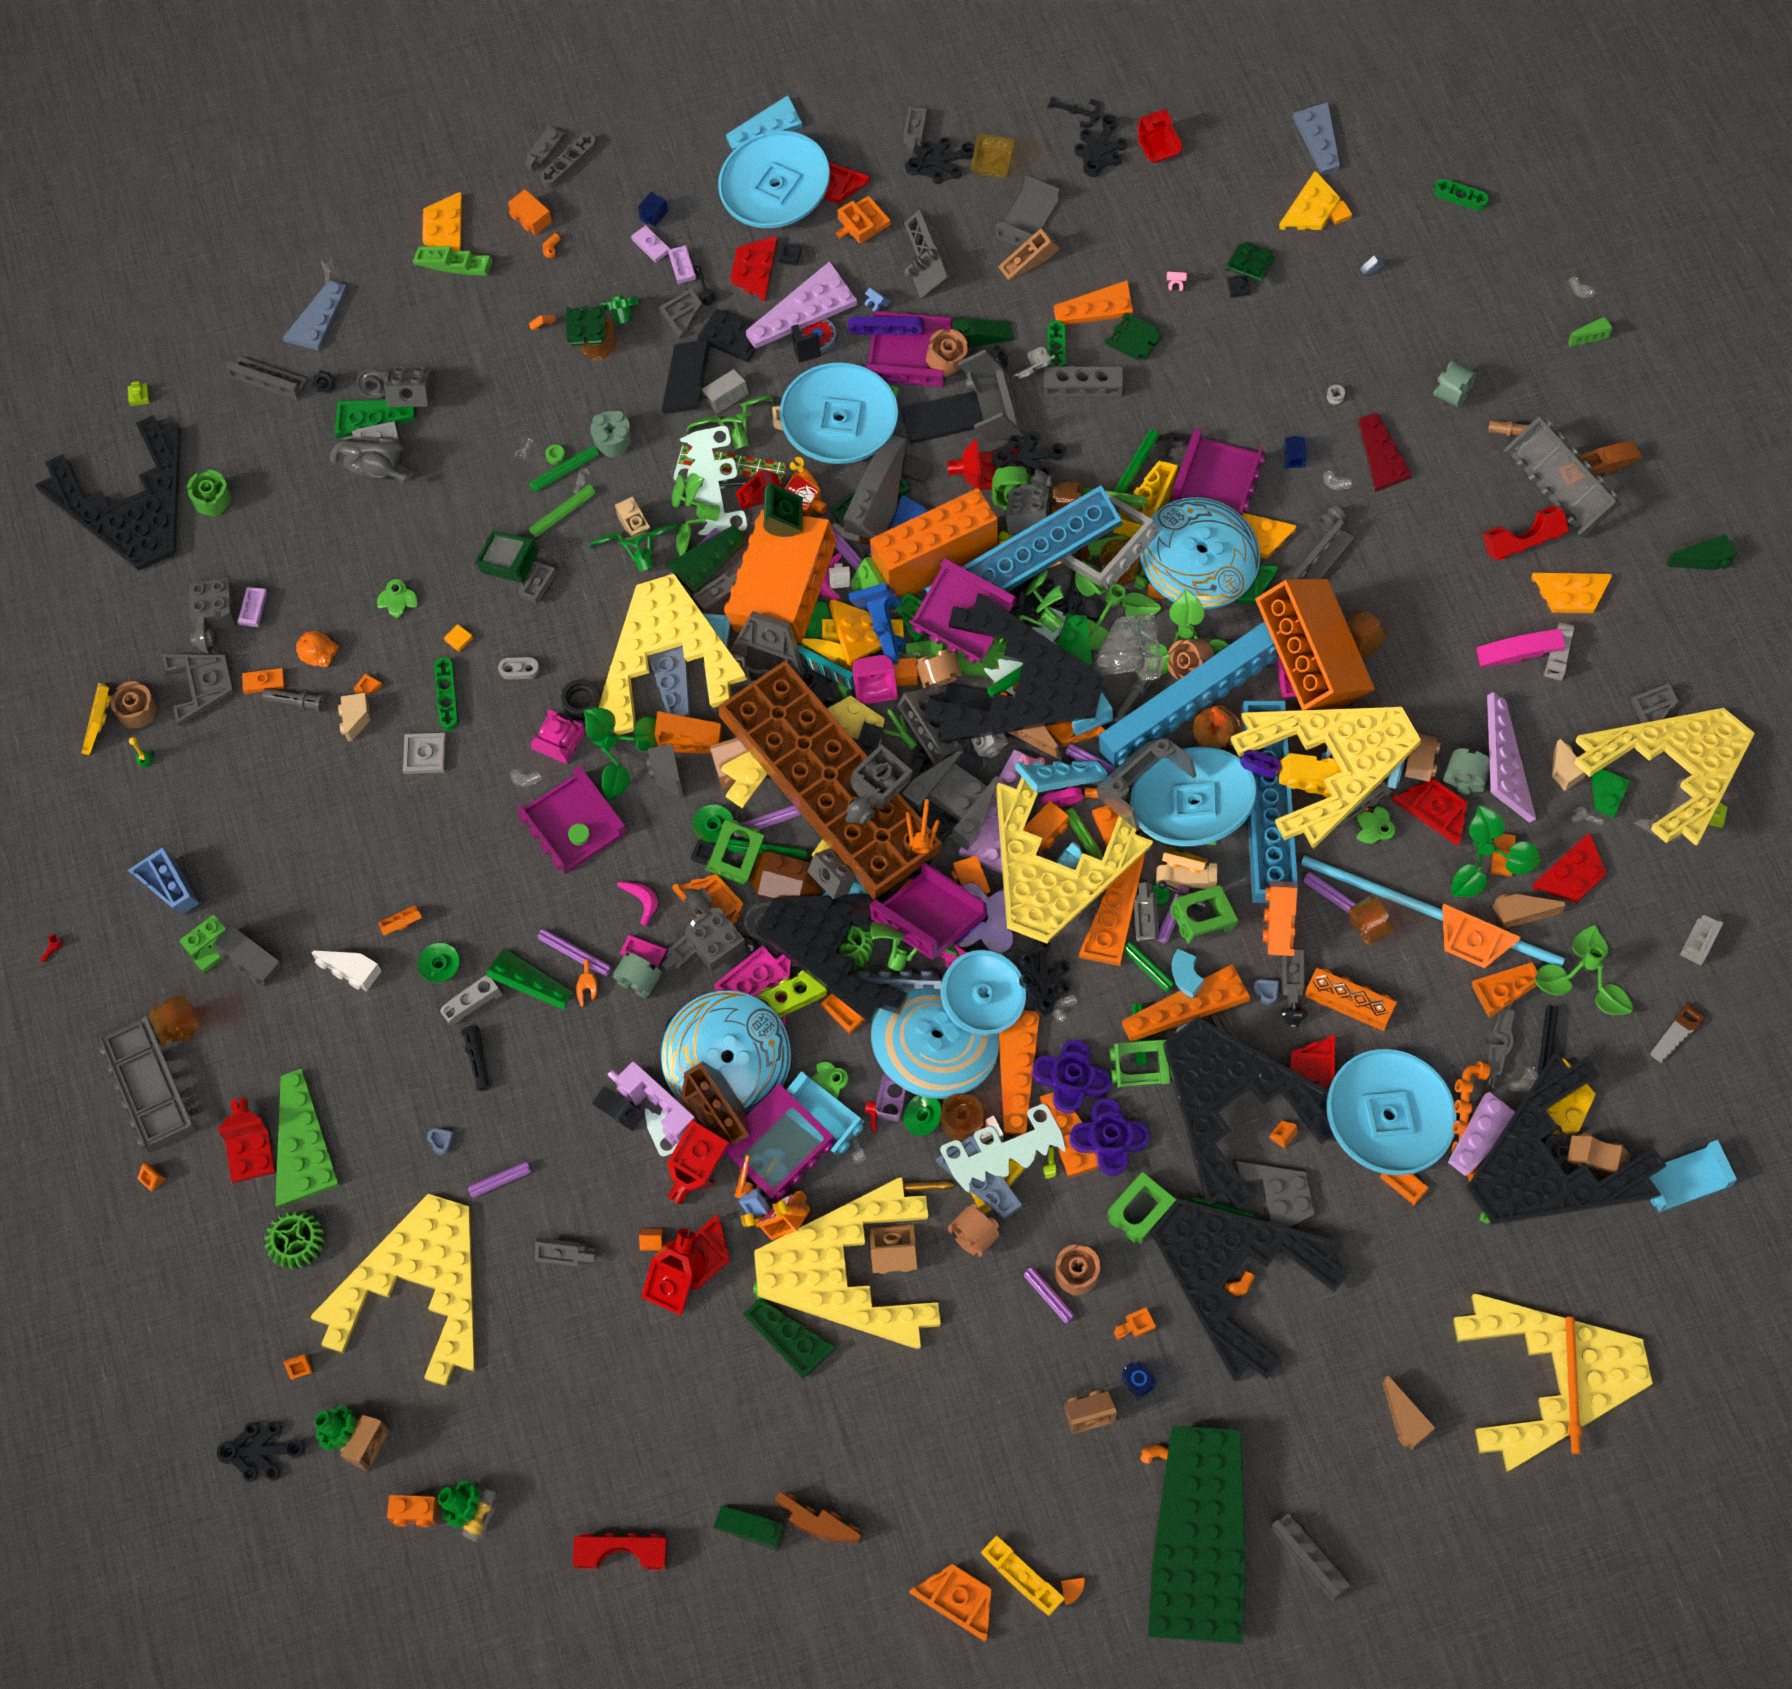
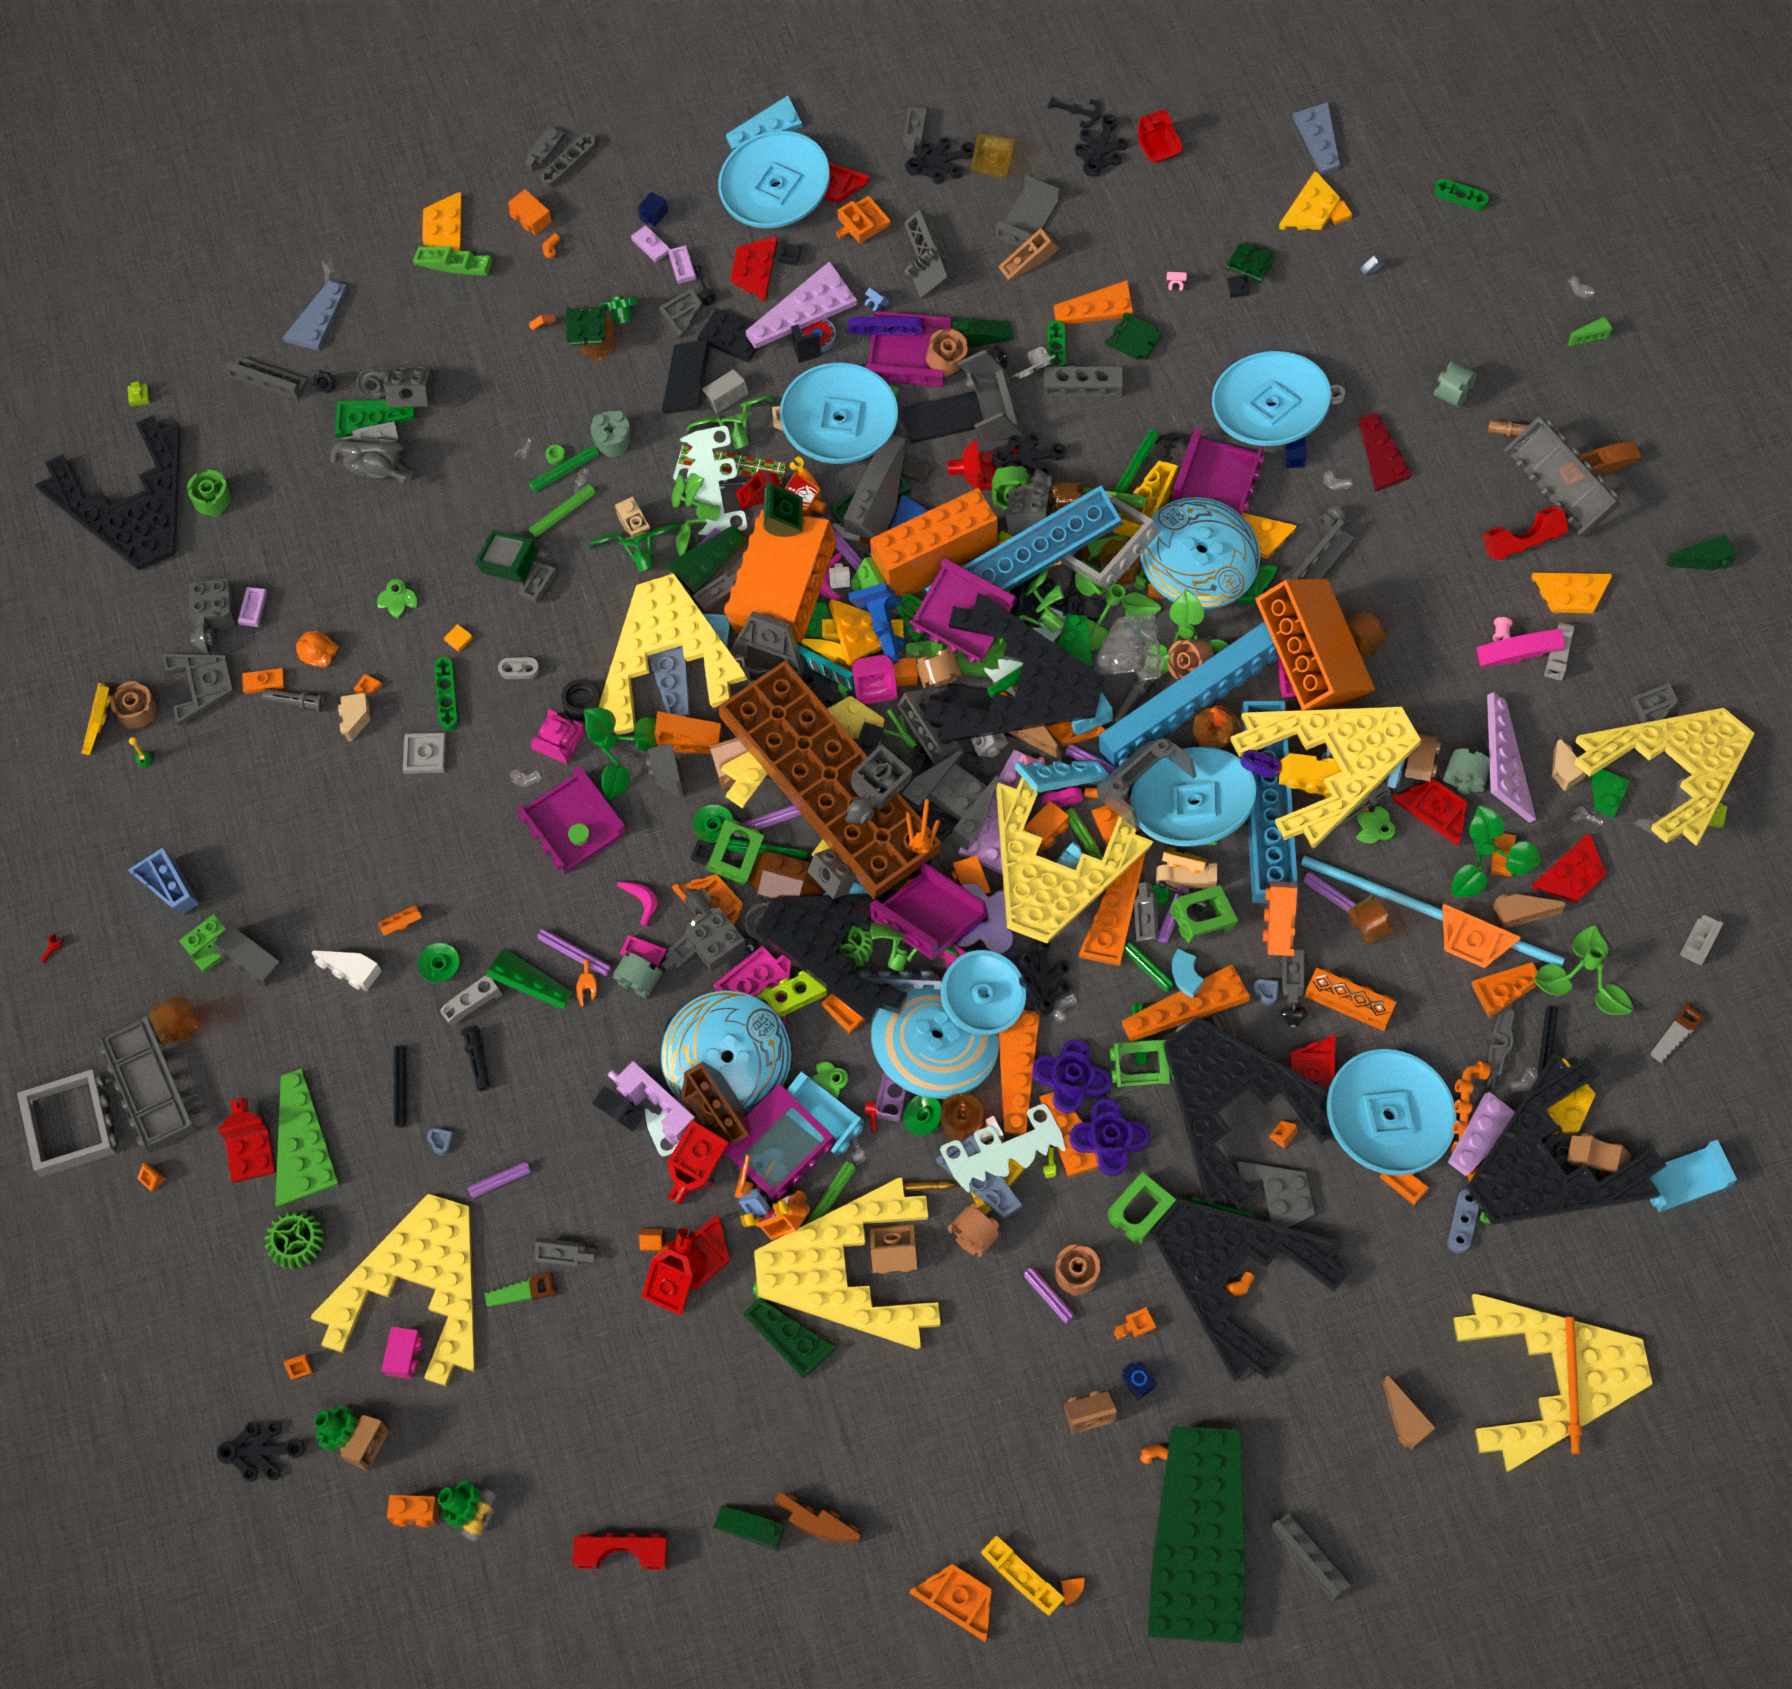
(106, 1148): none -> light grey window
(399, 1086): none -> black axle
(402, 1353): none -> dark pink brick
(522, 1291): none -> piece
(833, 1191): none -> bright green axle
(1271, 377): none -> medium azure dish
(1460, 1229): none -> sand blue plate
(1502, 628): none -> bright pink bush

